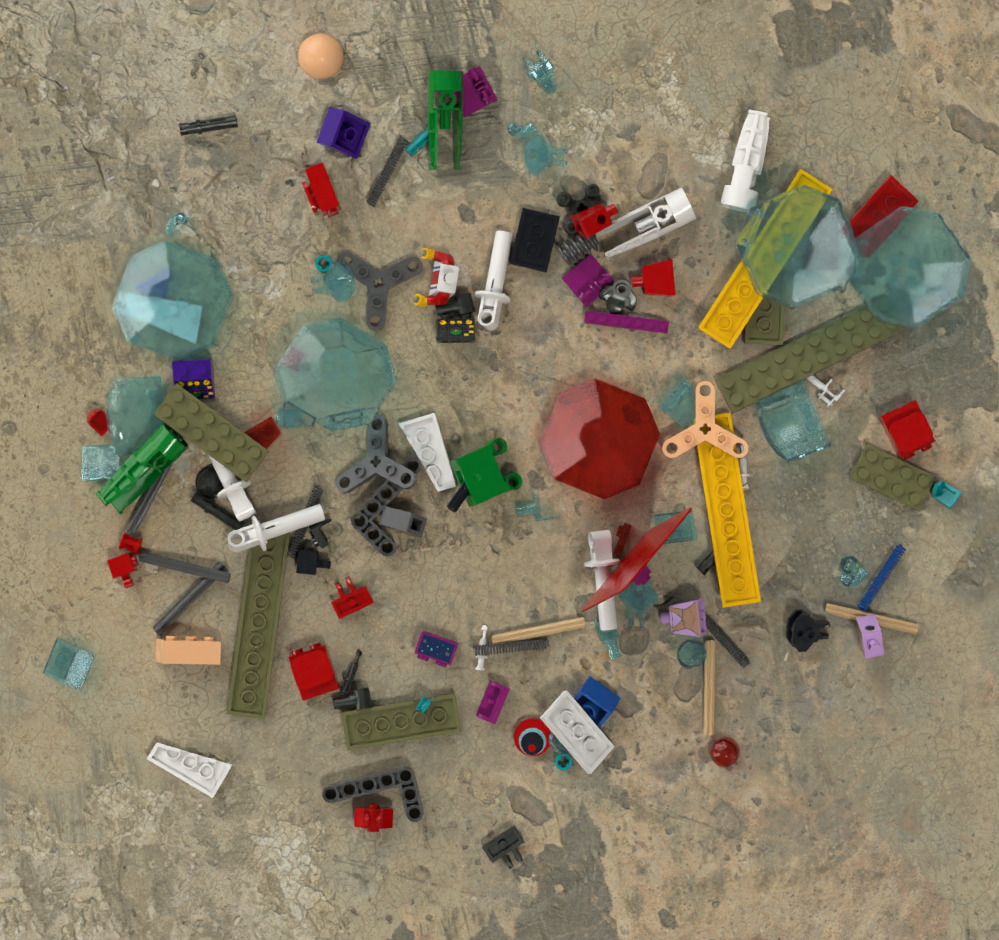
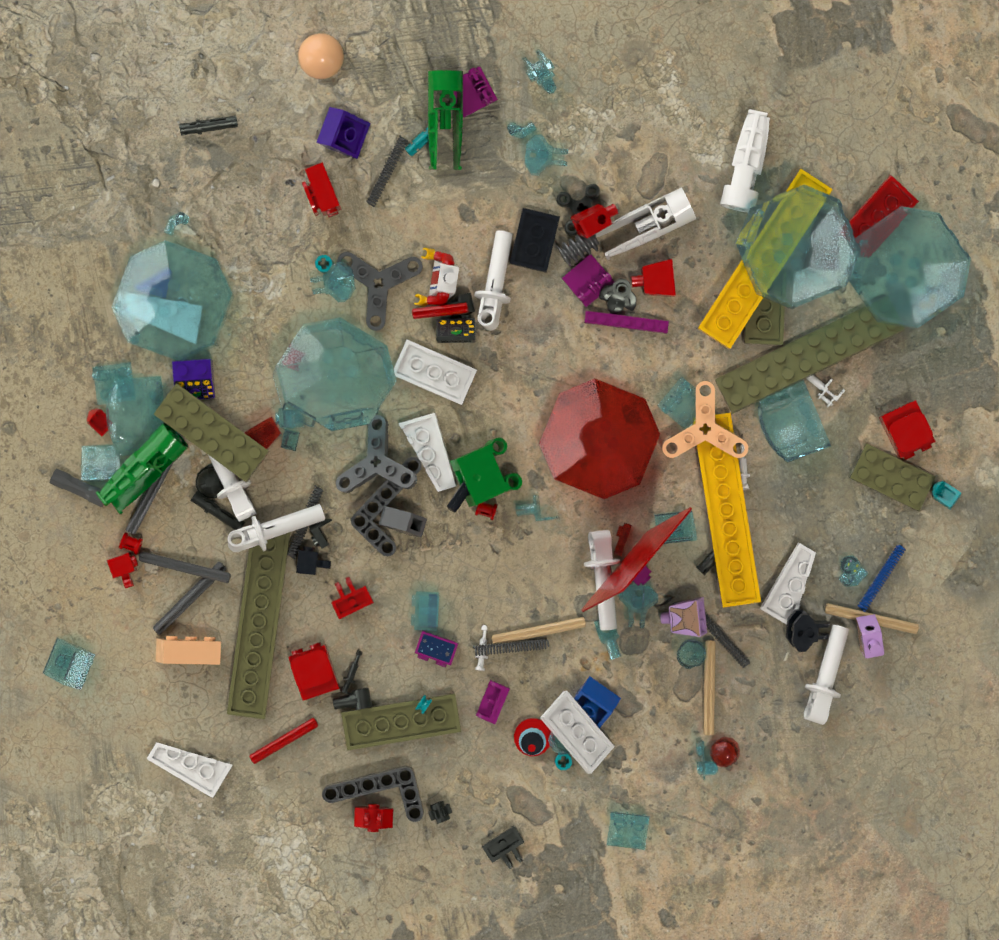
(66, 481): none -> dark grey axle
(105, 376): none -> clear light blue hinge
(283, 740): none -> red axle
(289, 439): none -> clear light blue slope
(426, 610): none -> clear light blue brick
(434, 372): none -> white plate
(440, 812): none -> pearl dark grey gear
(441, 310): none -> red axle
(486, 509): none -> red bush
(627, 830): none -> clear light blue hinge
(704, 767): none -> clear light blue hinge
(790, 584): none -> white wing
(822, 691): none -> white piece

